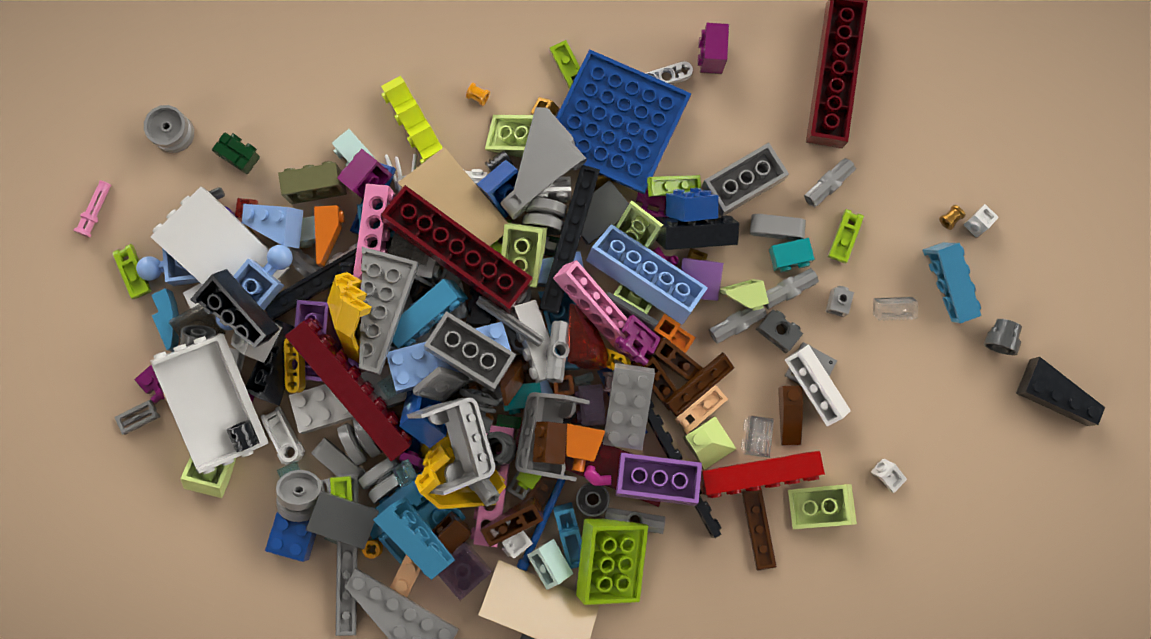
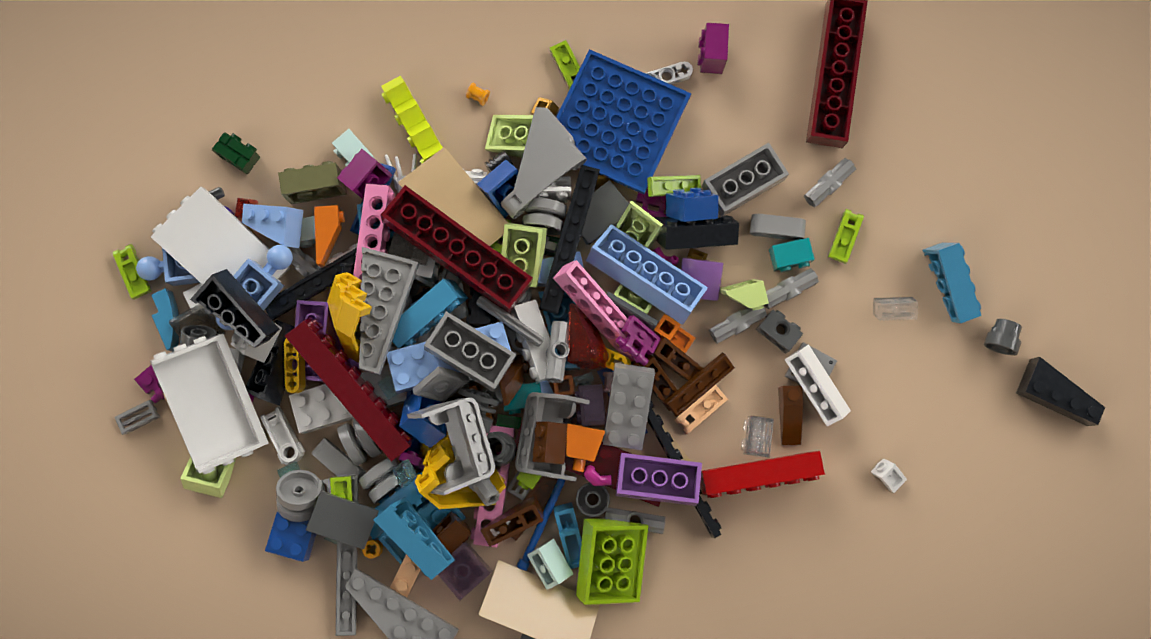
(103, 188): bright pink pin -> none
(169, 129): light grey wheel -> none
(242, 436): black piece -> none
(516, 544): white bracket -> none
(709, 443): yellowish green slope -> none
(759, 530): reddish brown tile -> none
(822, 506): yellowish green slope -> none
(839, 301): light grey brick -> none
(952, 217): pearl gold bush -> none
(981, 221): white bracket -> none

